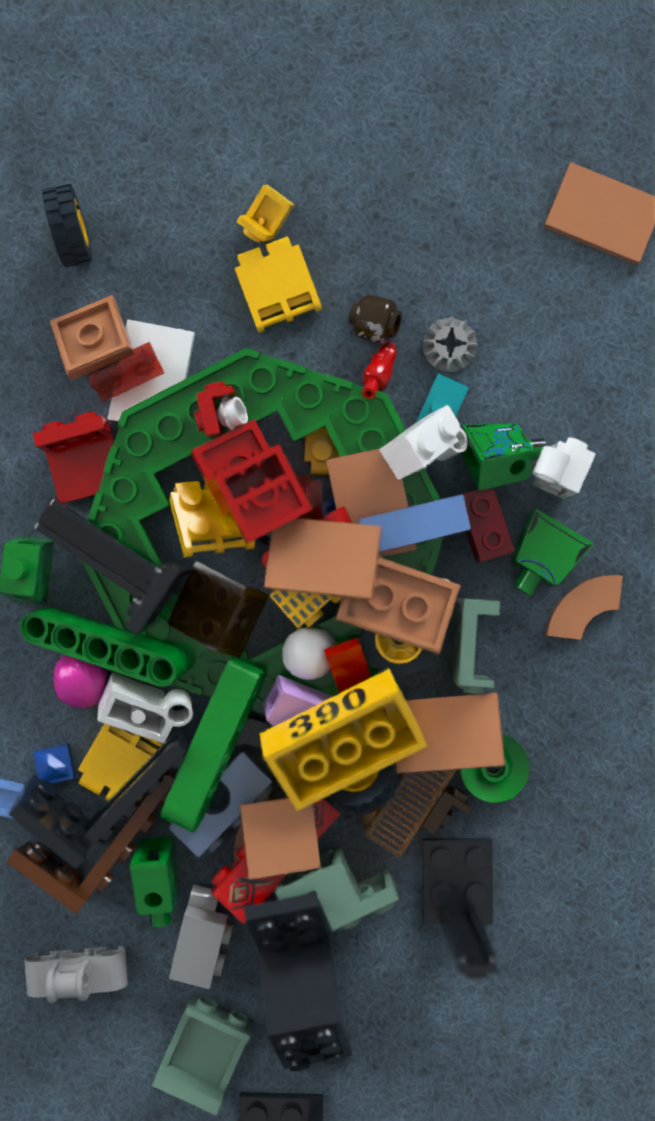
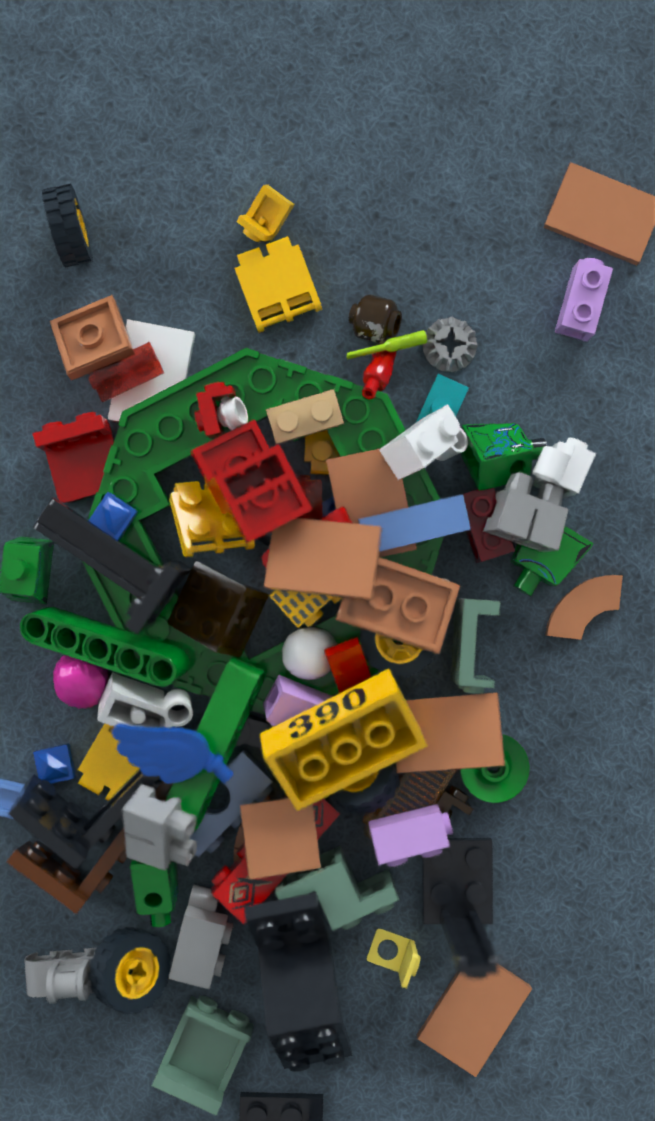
(113, 516): none -> blue tile
(114, 958): none -> black wheel
(158, 830): none -> light grey hips
(169, 752): none -> blue animal
(305, 416): none -> tan plate
(393, 344): none -> lime piece
(406, 960): none -> light yellow bracket
(410, 834): none -> lavender brick
(473, 1017): none -> nougat tile
(529, 519): none -> light grey hips
(584, 299): none -> lavender brick

